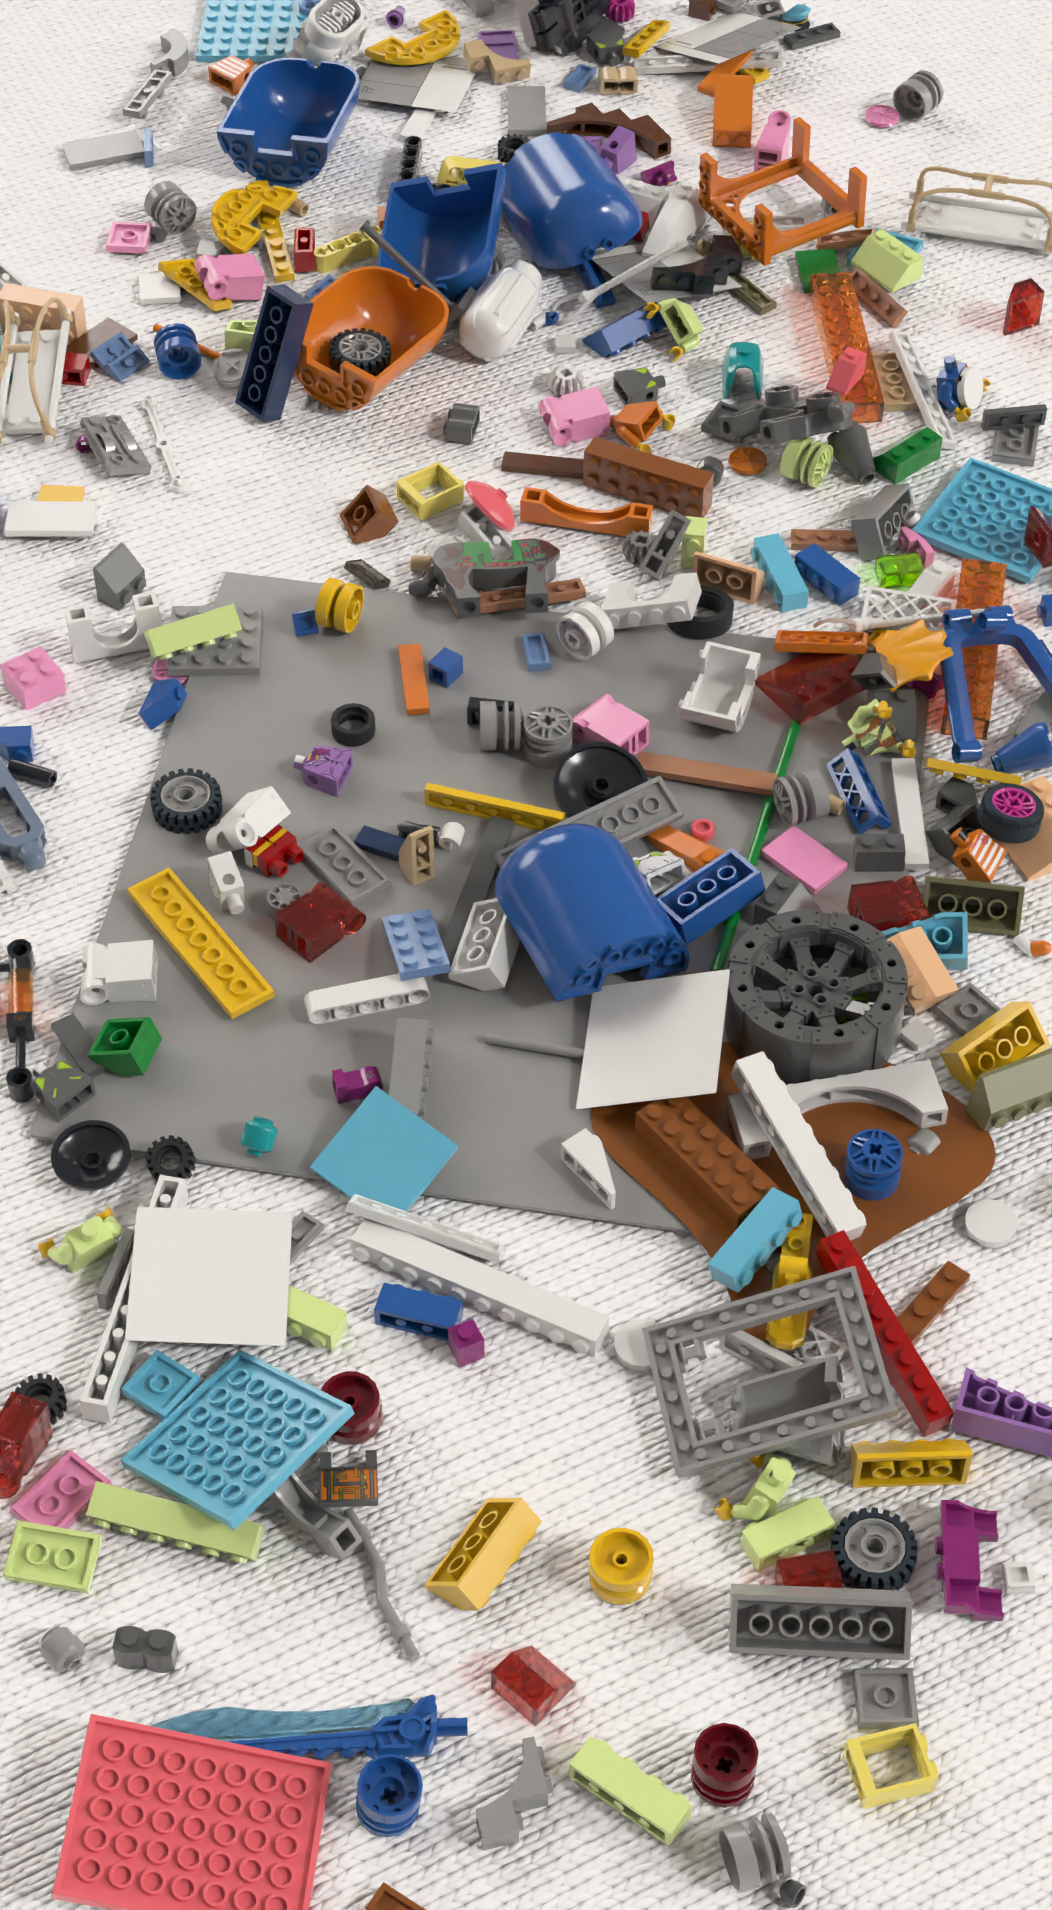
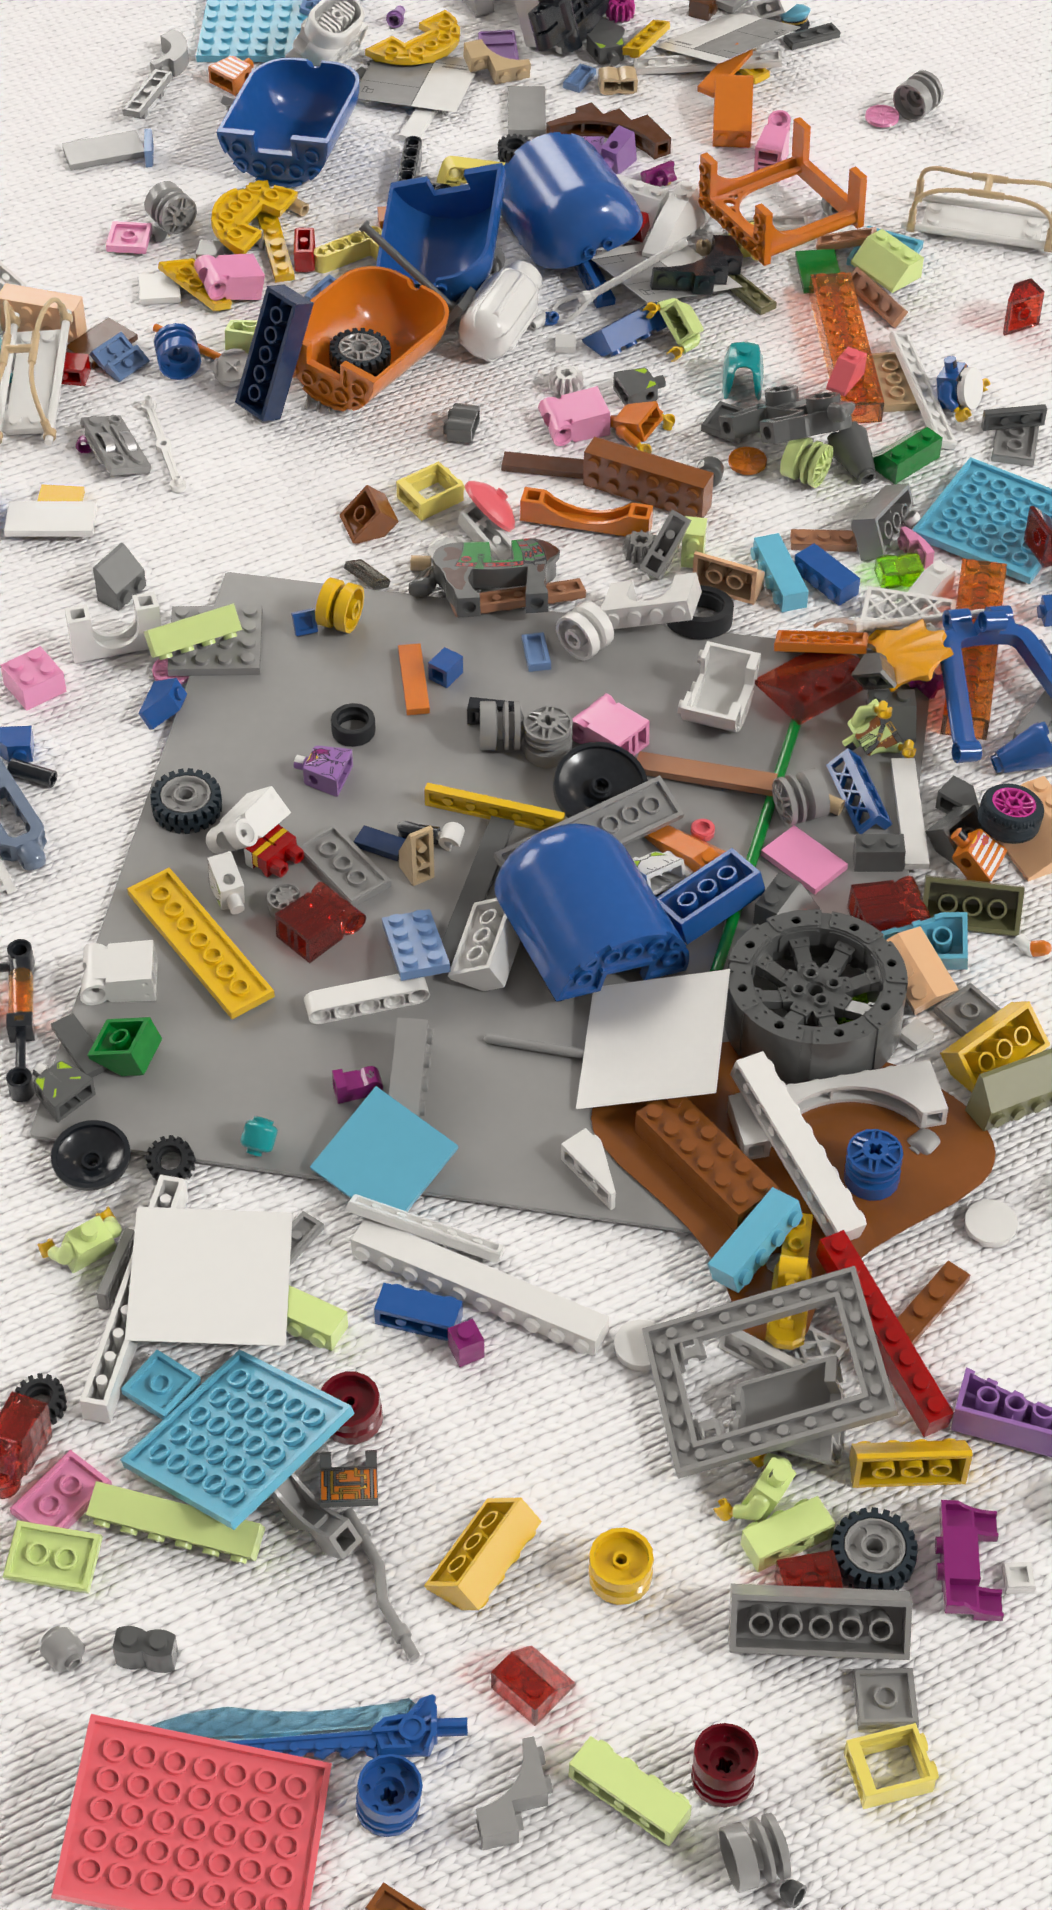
(962, 771): yellow wing -> none

